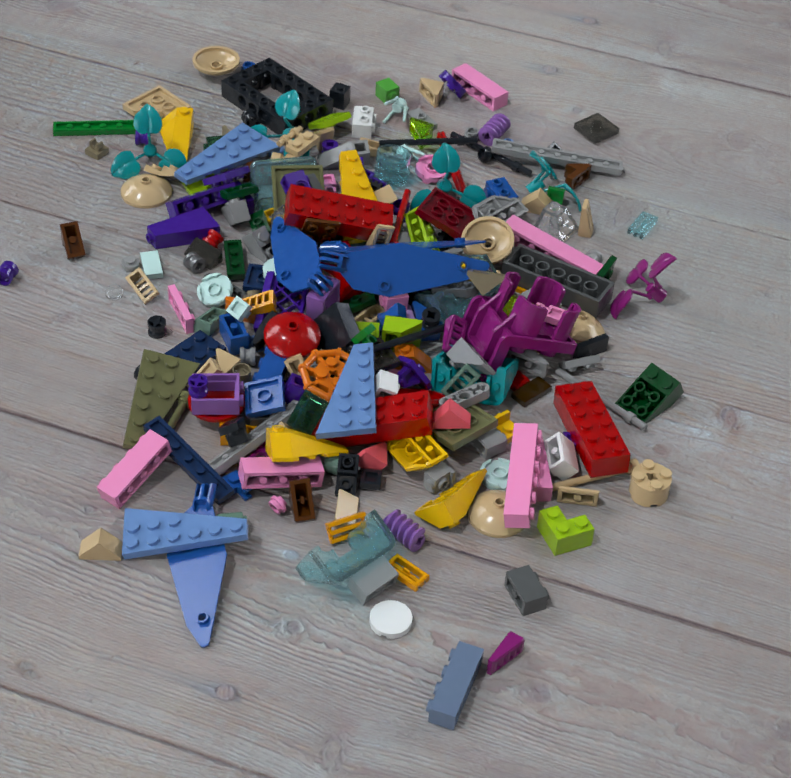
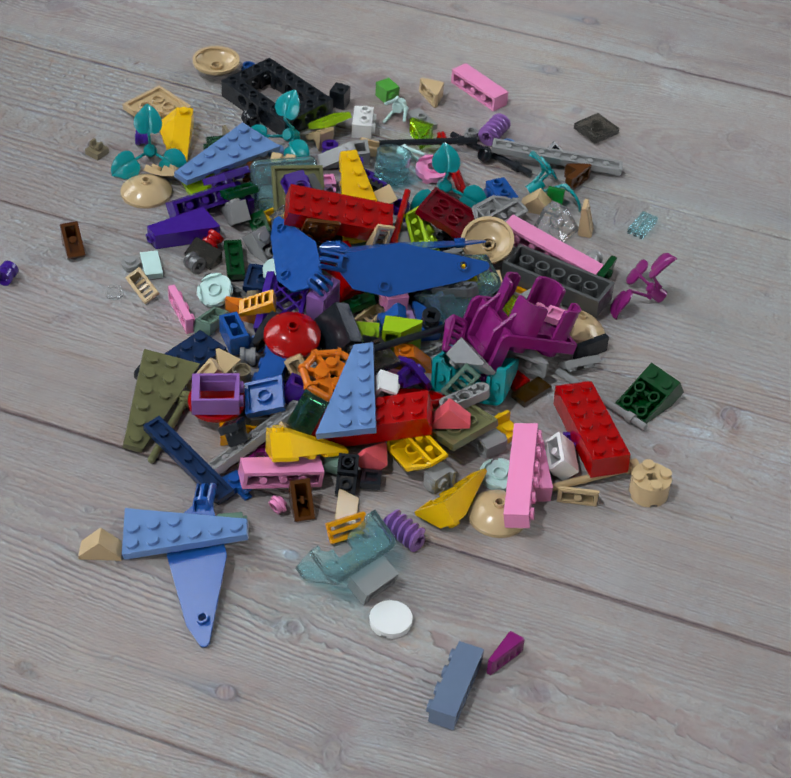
(85, 128): green tile -> none
(134, 469): bright pink brick -> none
(157, 327): black wheel -> none
(198, 386): dark purple wheel -> none
(239, 309): light aqua tile -> none
(301, 143): tan plate -> none
(365, 335): green tile -> none
(404, 573): light orange tile -> none
(452, 83): dark purple plate -> none
(485, 280): dark tan slope -> none
(526, 590): dark grey brick -> none
(564, 534): lime brick -> none

